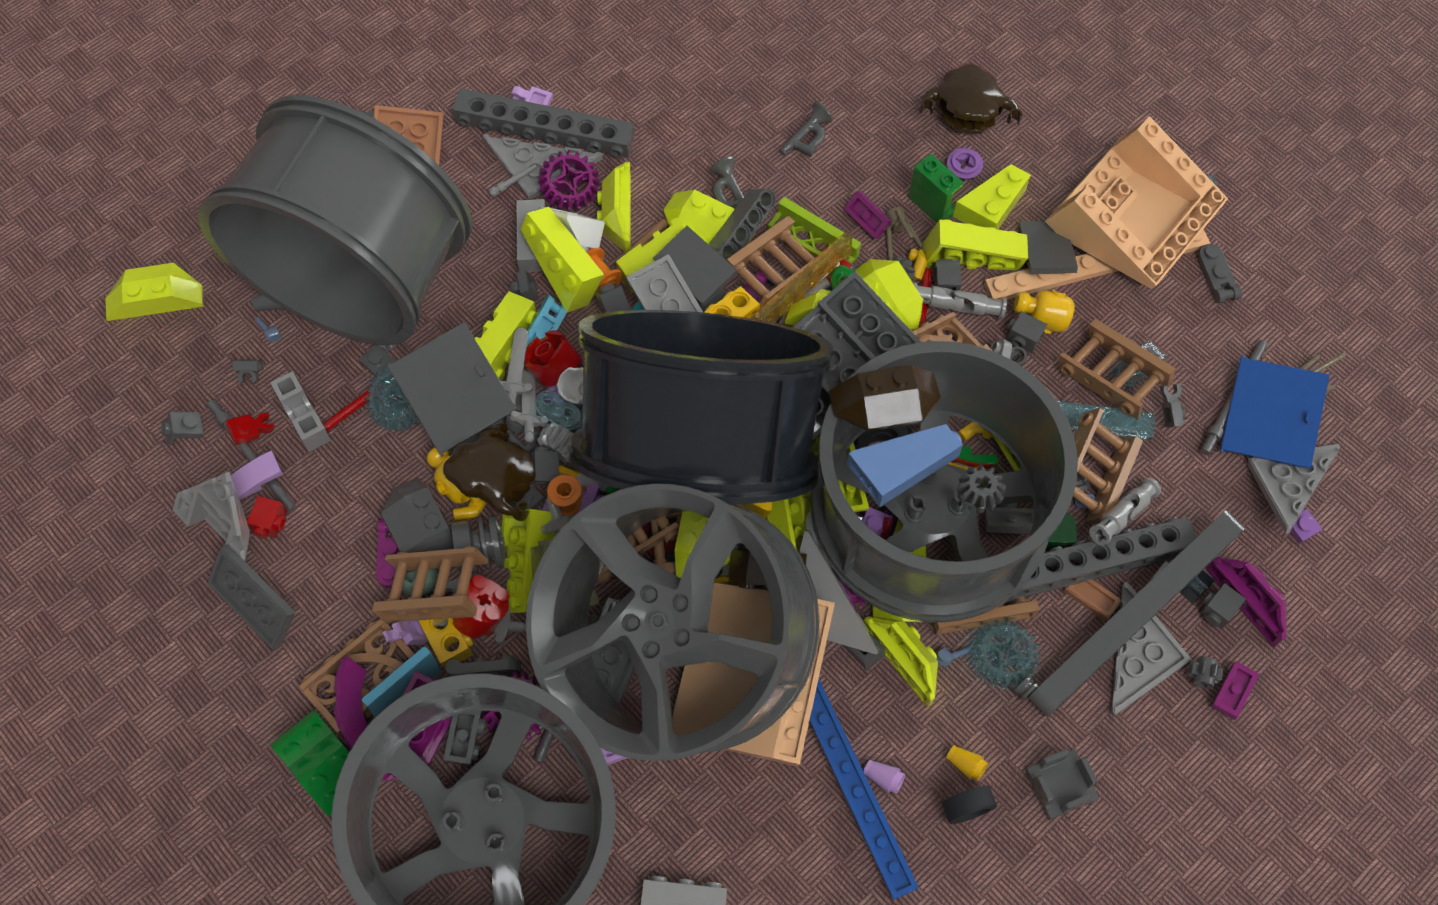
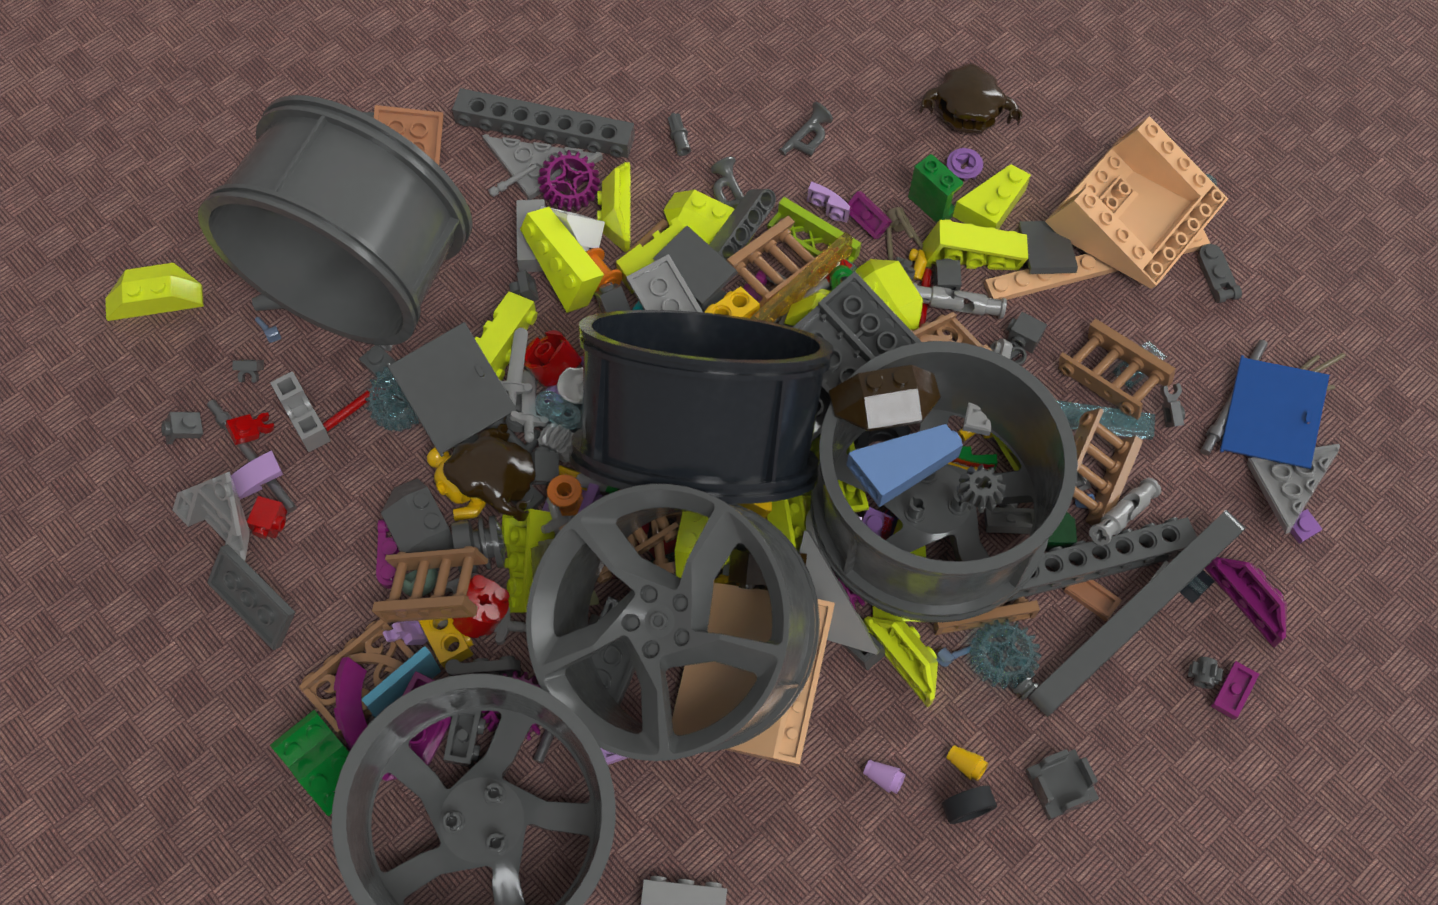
(535, 95): lavender plate -> none
(544, 321): medium azure plate -> none
(679, 134): none -> dark grey axle
(835, 206): none -> lavender slope
(860, 797): blue plate -> none
(976, 420): none -> light grey tile
(1047, 306): yellow piece -> none
(1144, 660): light grey tile -> none
(1221, 606): dark grey brick -> none

